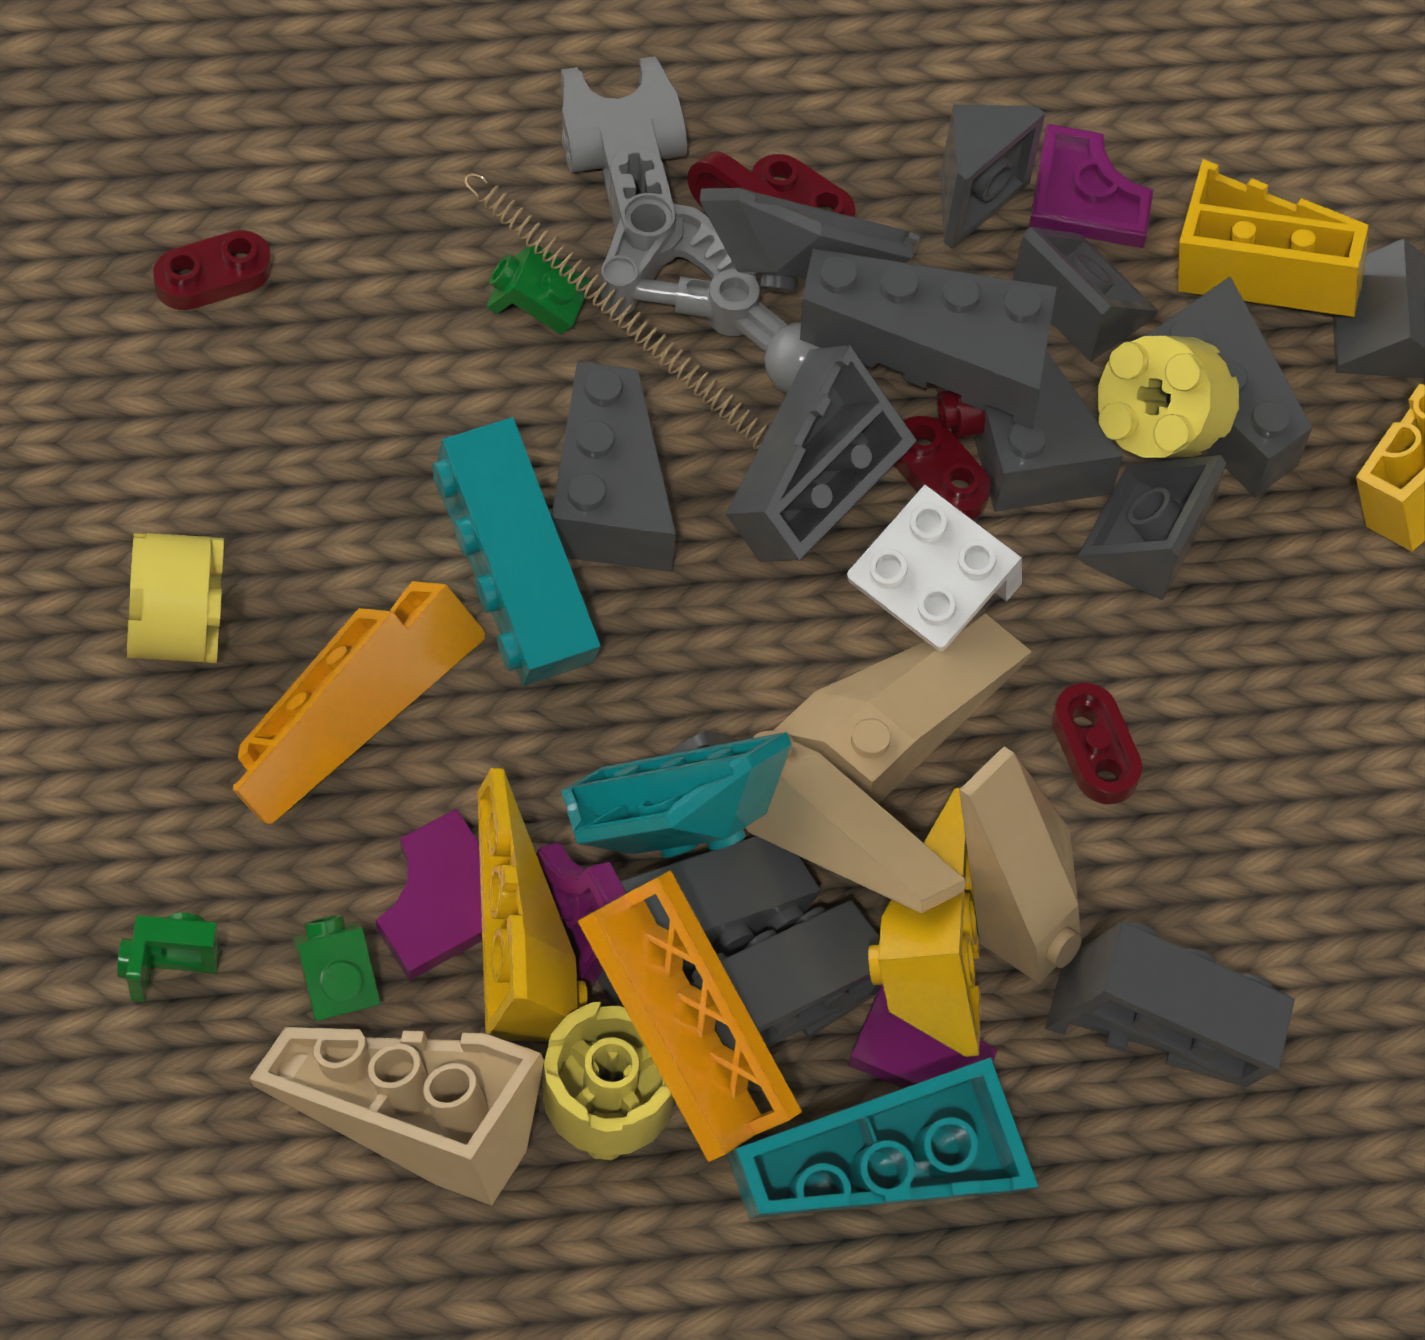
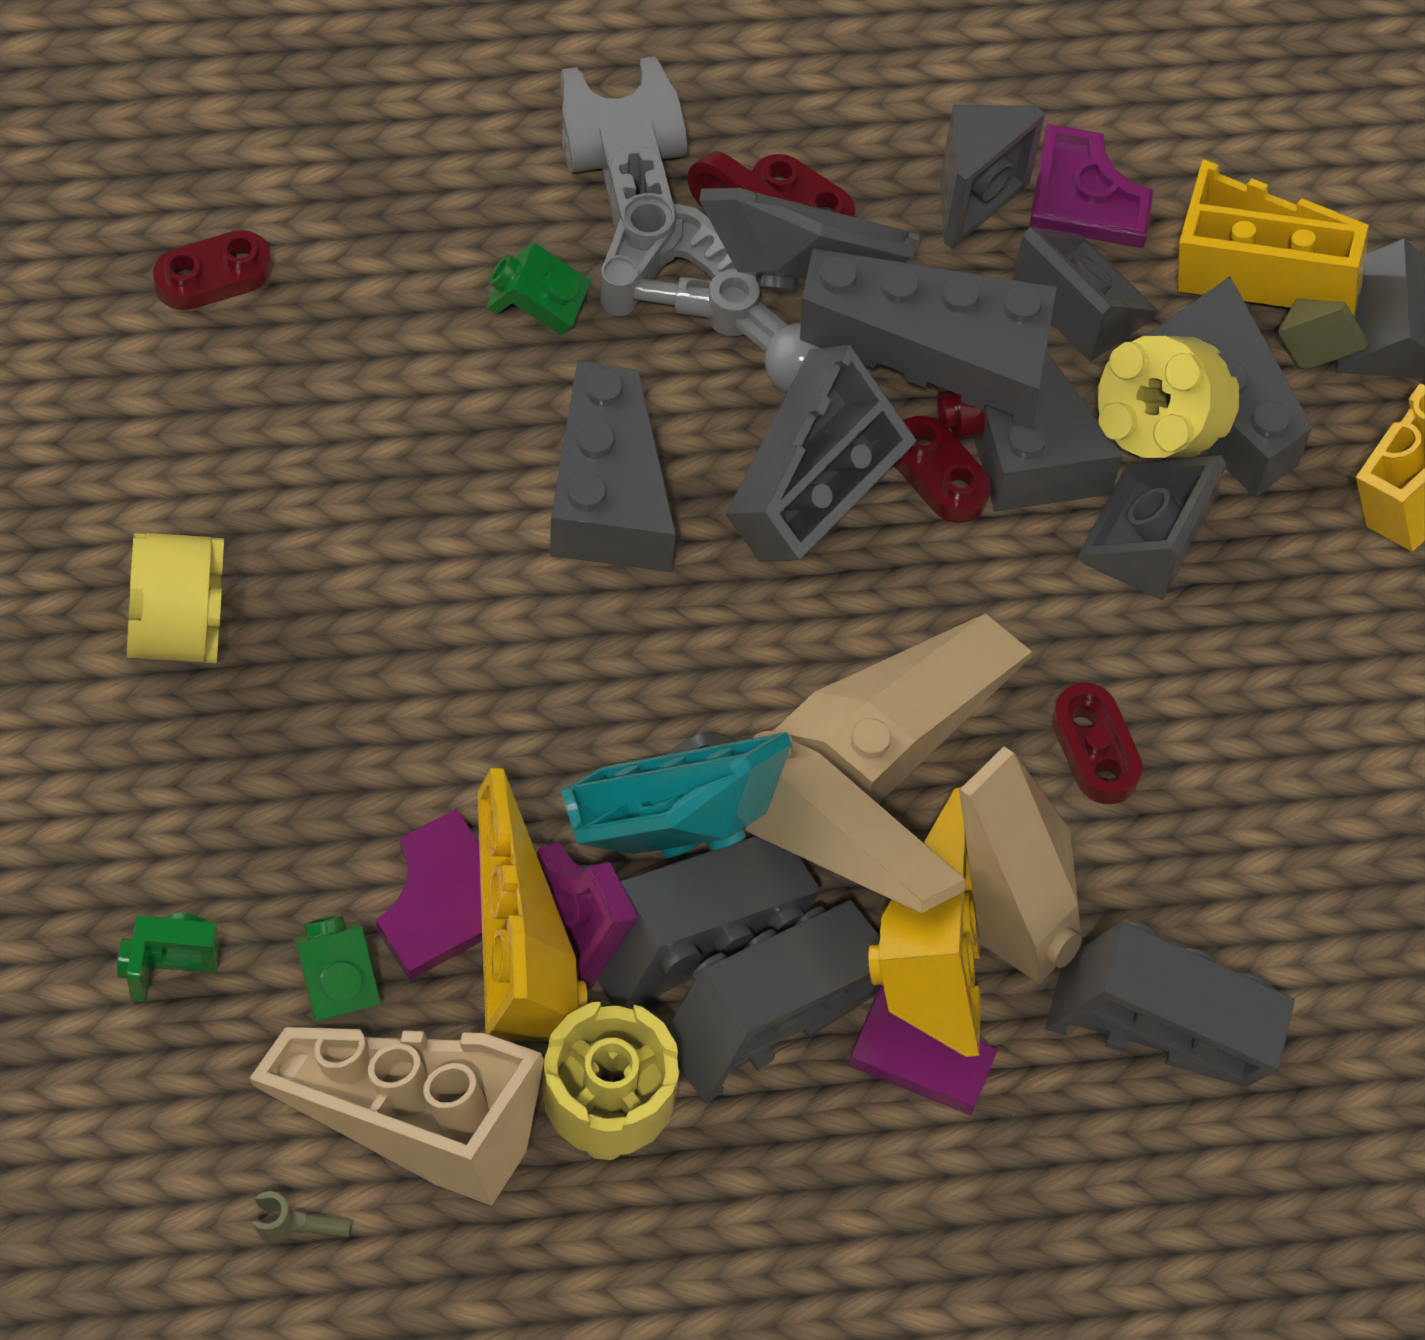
(294, 1221): none -> olive hand
(351, 693): light orange wedge -> none
(514, 552): teal wedge -> none
(621, 316): tan piece -> none
(680, 1019): light orange fence -> none
(905, 1147): teal wedge -> none
(935, 569): white bracket -> none
(1321, 332): none -> olive slope

